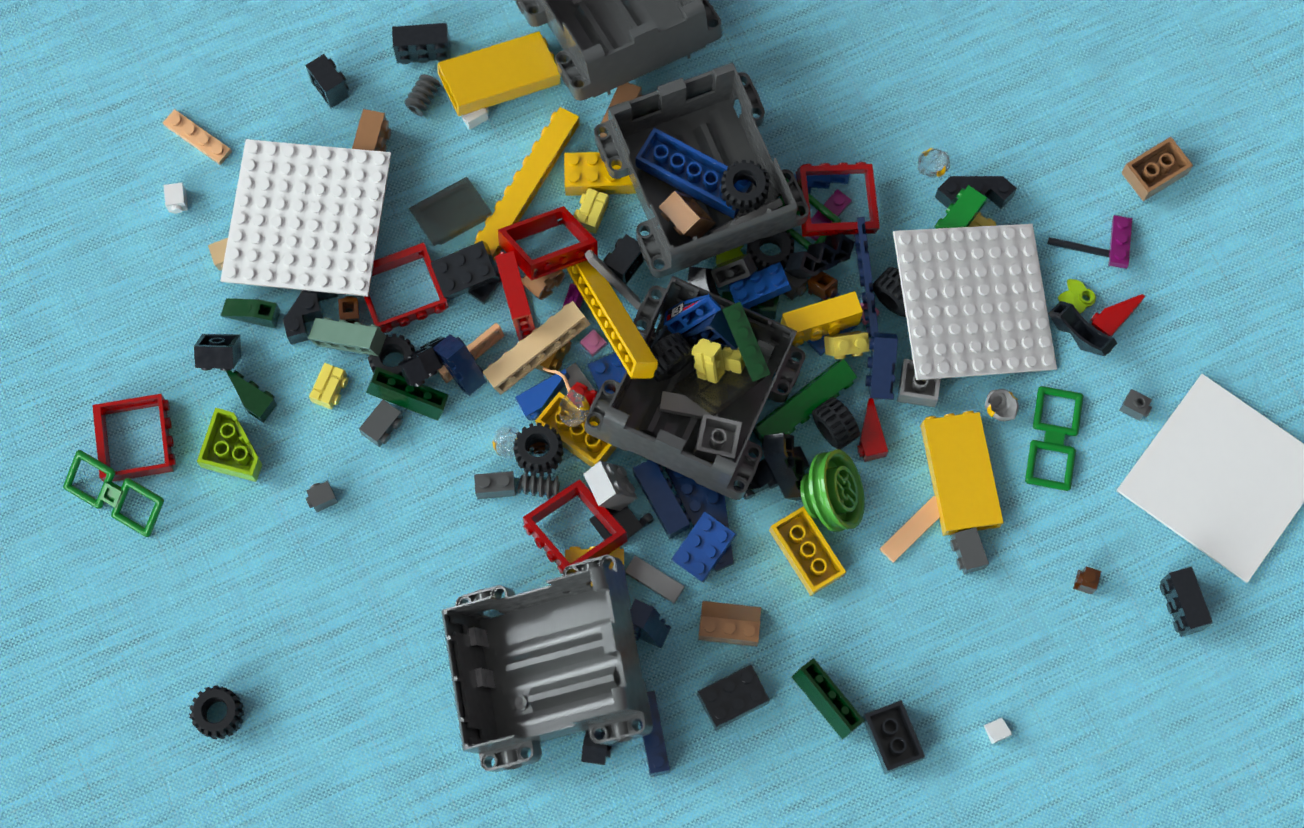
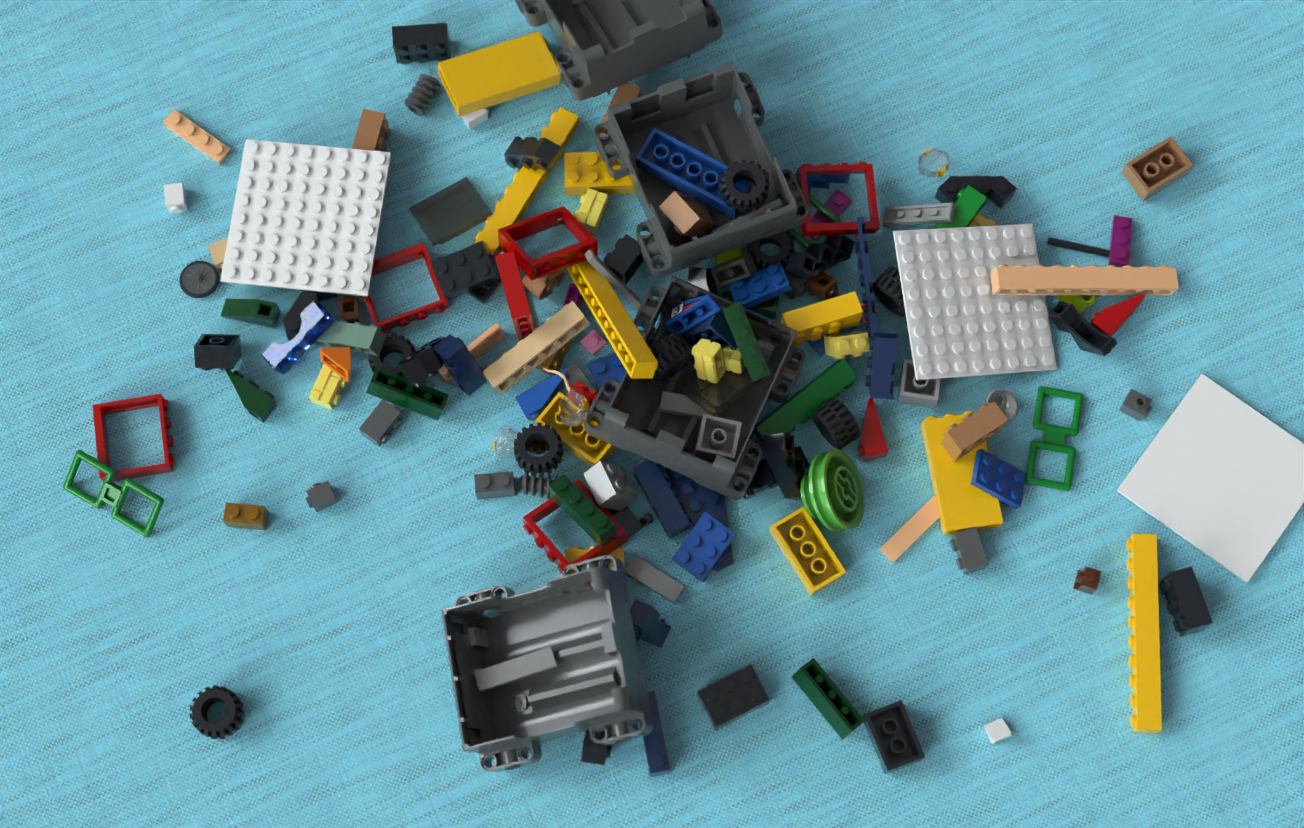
(199, 279): none -> dark grey wheel
(228, 448): lime brick -> none
(245, 516): none -> pearl gold brick
(314, 323): none -> clear blue arch
(327, 80): black brick -> none
(338, 360): none -> orange slope
(515, 669): none -> light grey tile
(533, 153): none -> black brick
(582, 510): none -> dark green brick
(730, 623): medium nougat slope -> none
(919, 214): none -> light grey tile
(973, 430): none -> medium nougat brick
(998, 478): none -> blue plate
(1084, 280): none -> light nougat brick
(1144, 633): none -> yellow brick

